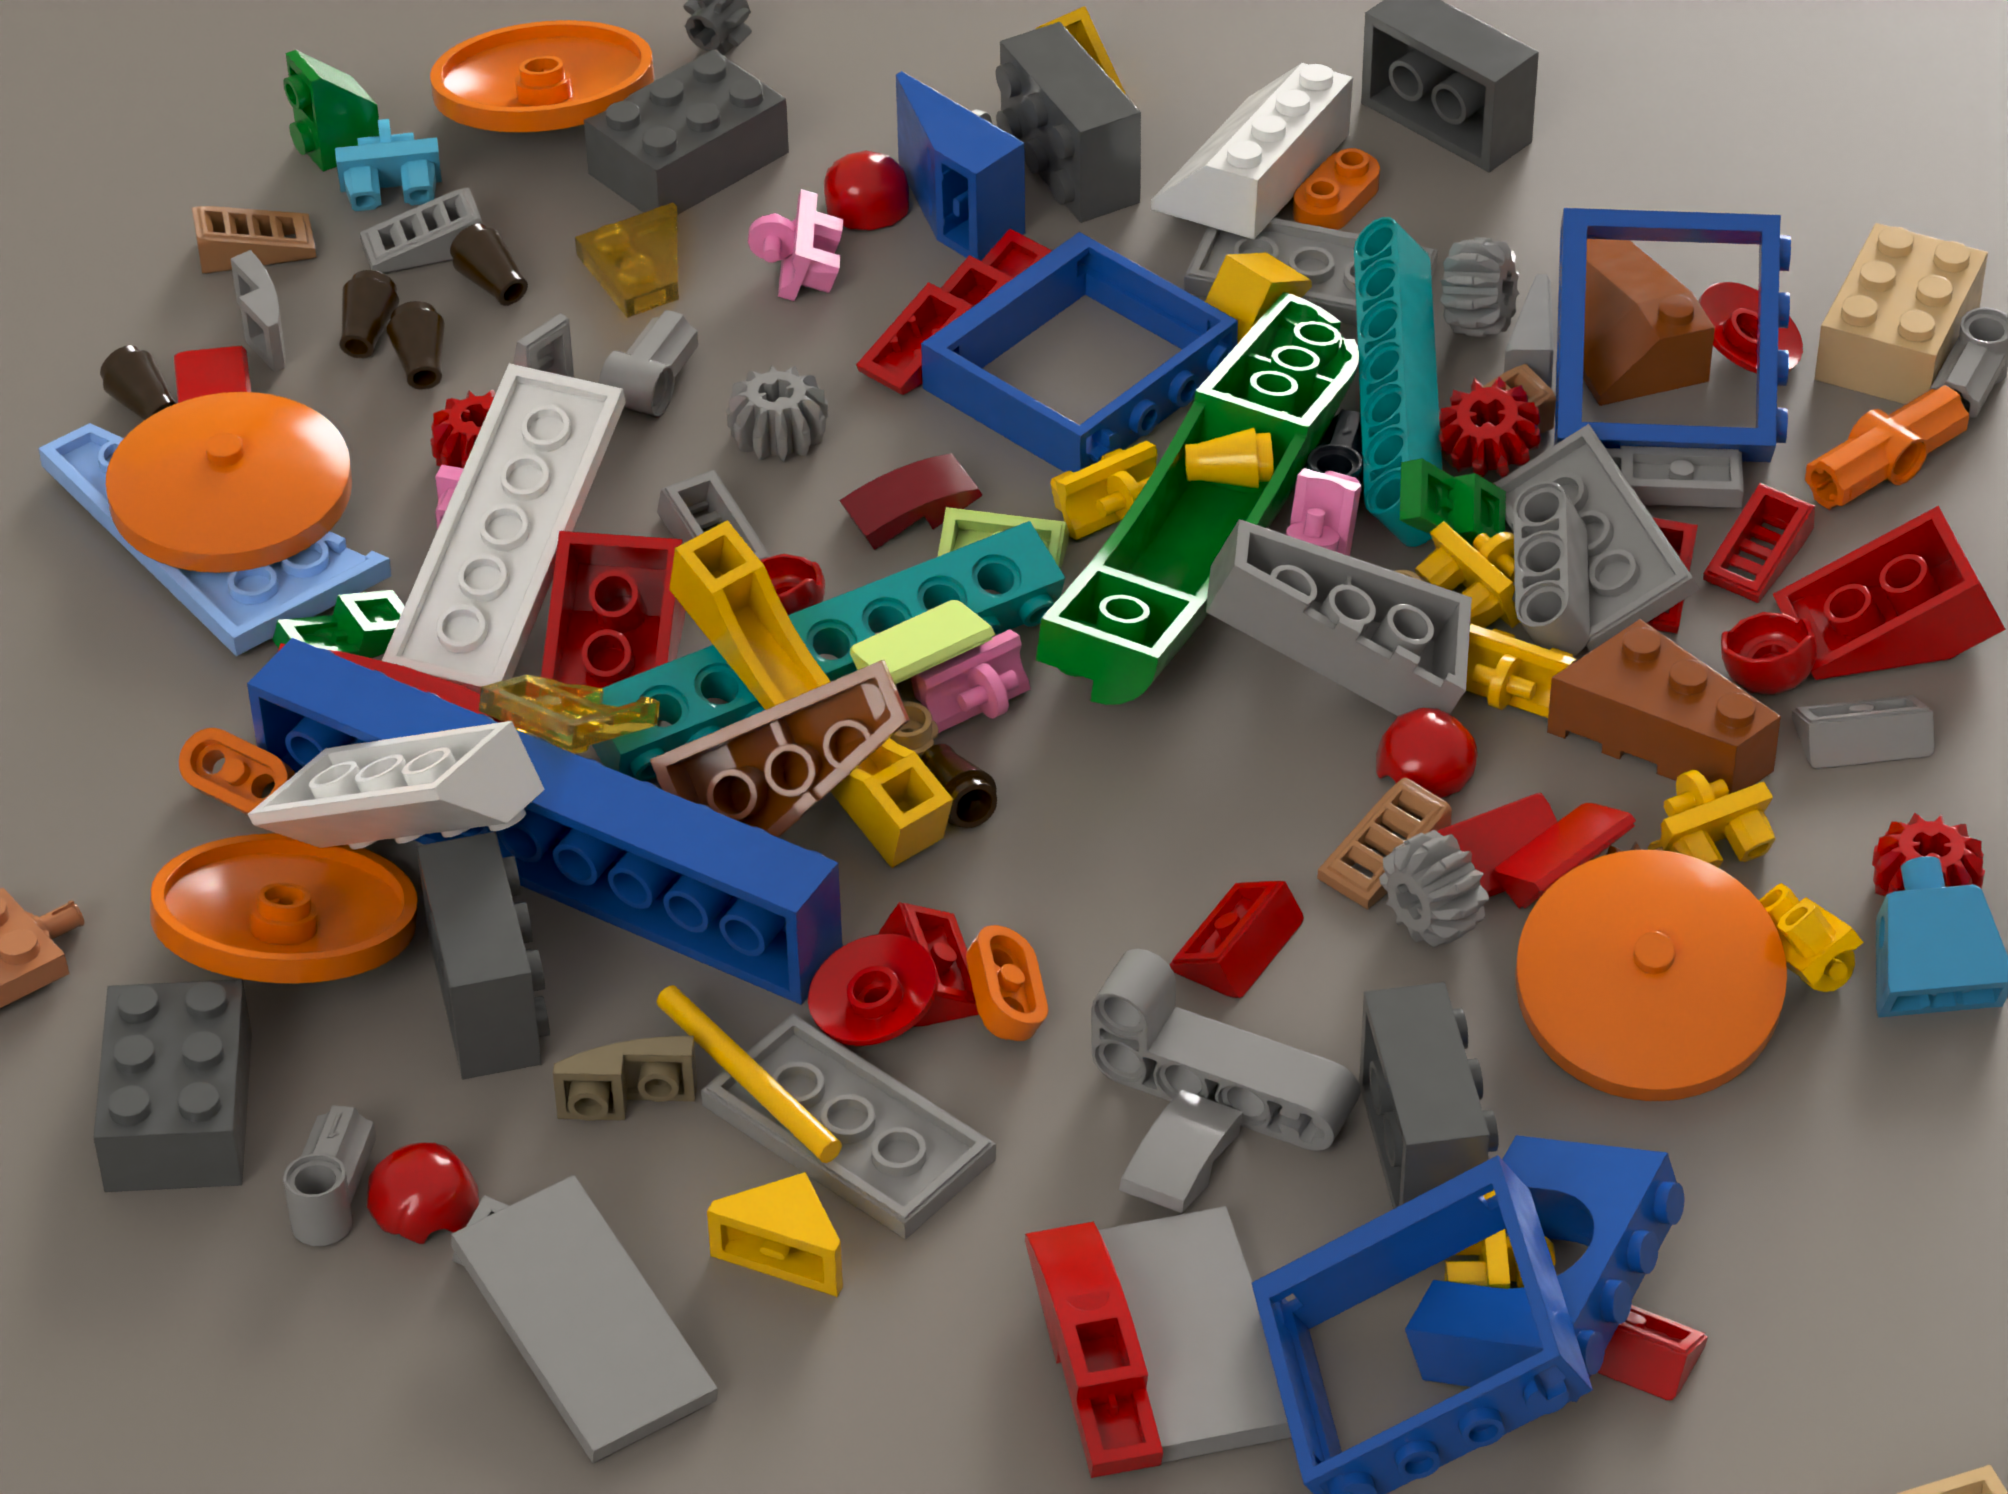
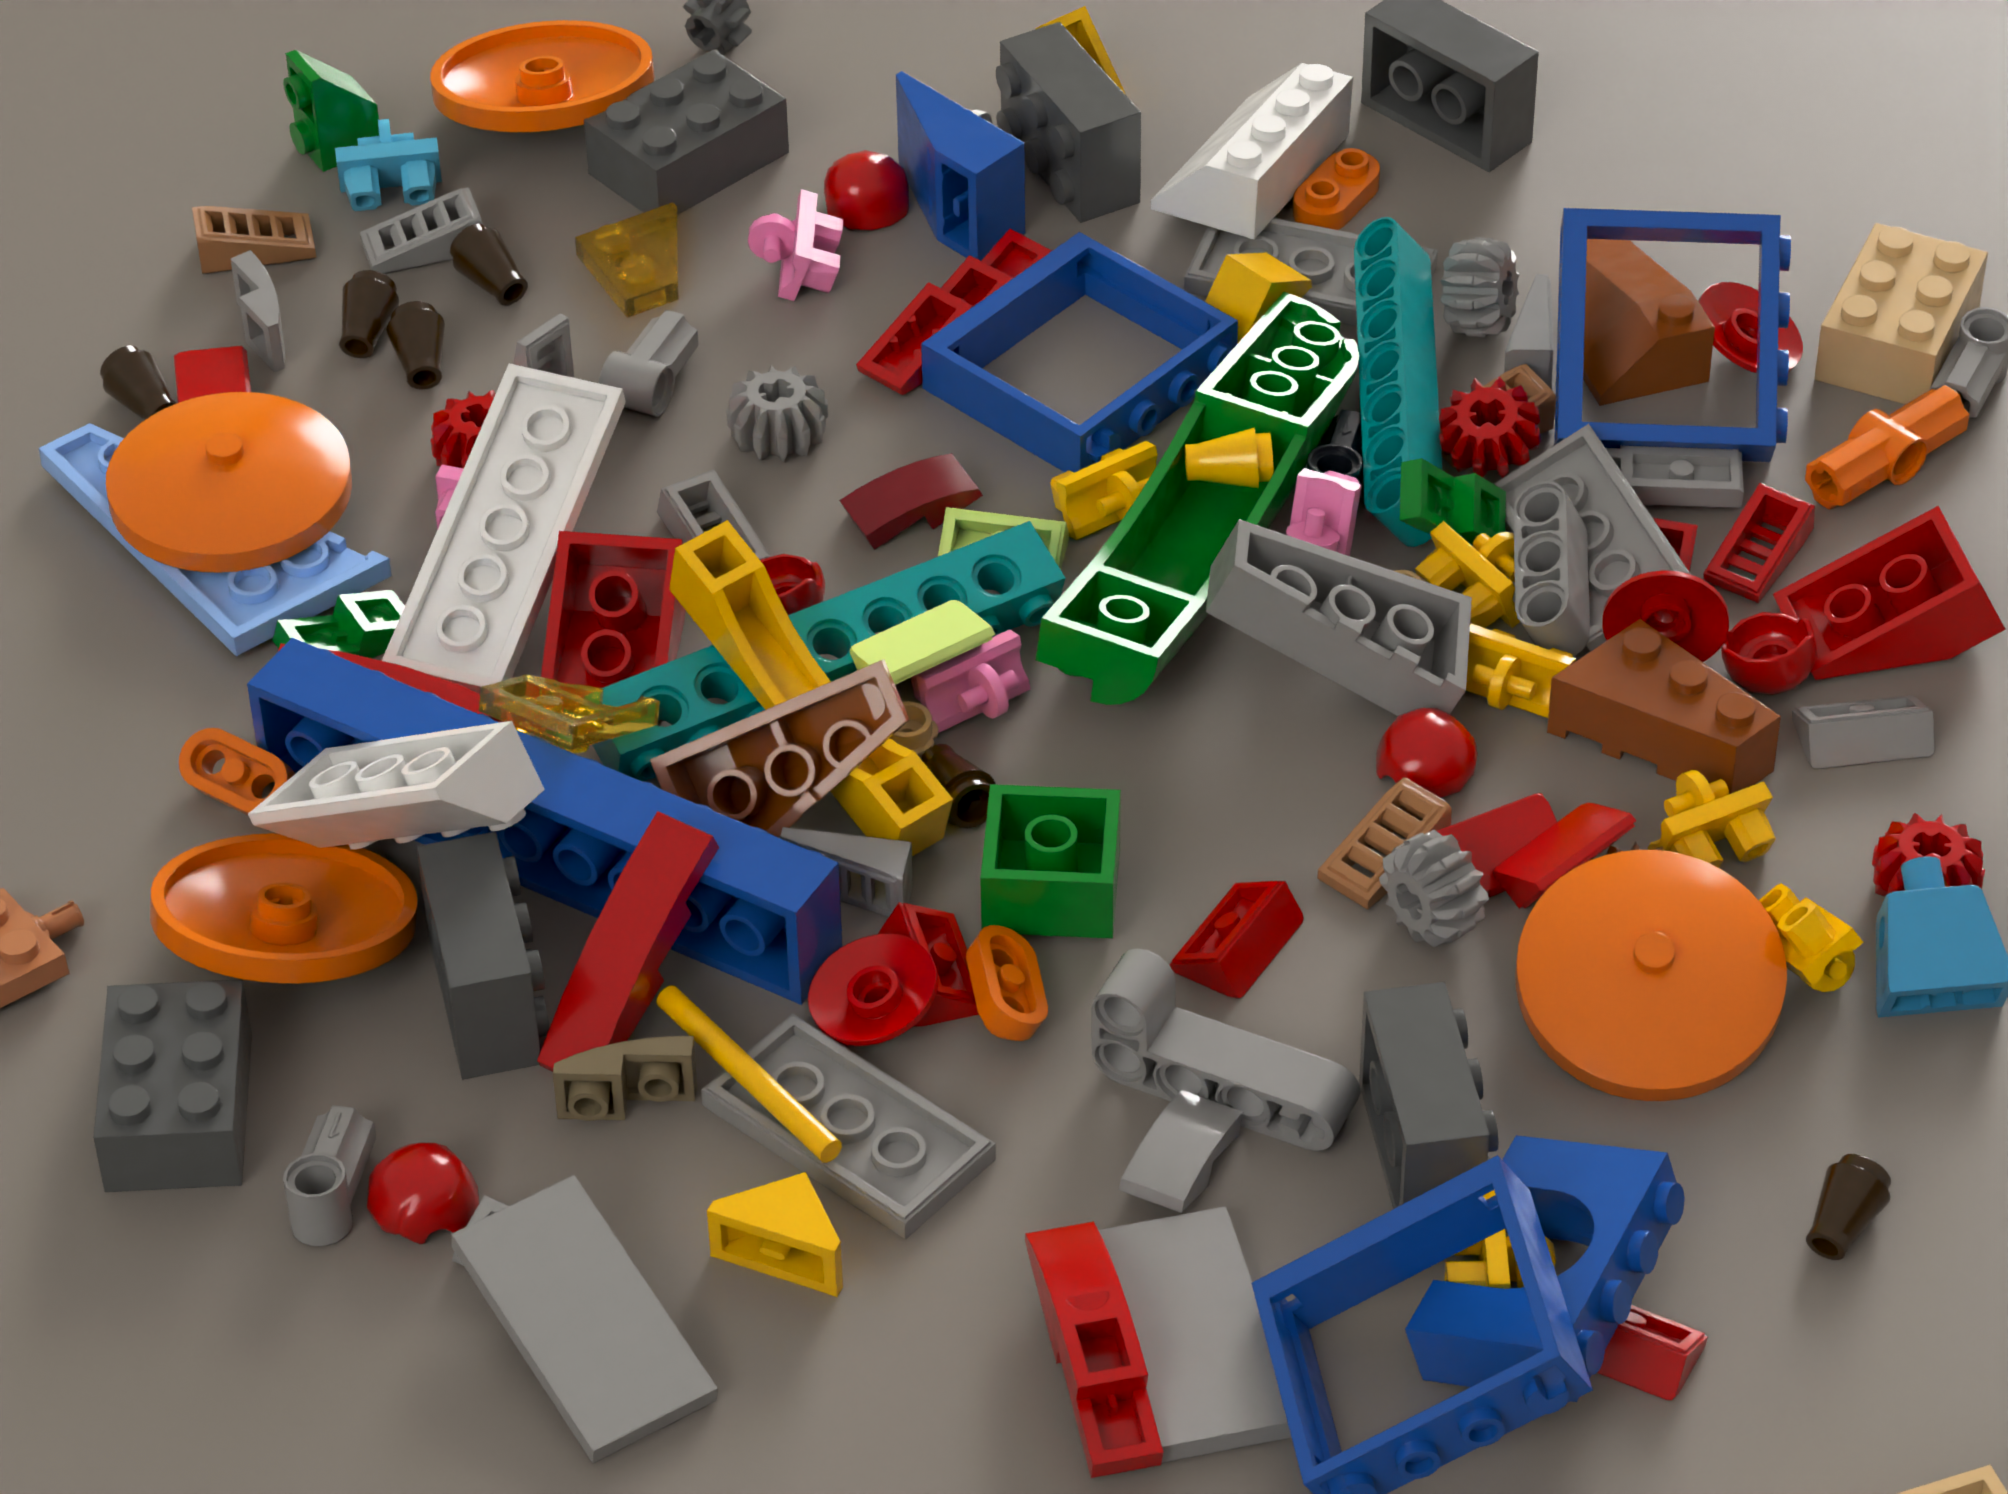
(630, 941): none -> red slope
(871, 869): none -> light grey slope
(1051, 860): none -> green brick
(1674, 605): none -> red dish
(1848, 1202): none -> dark brown cone

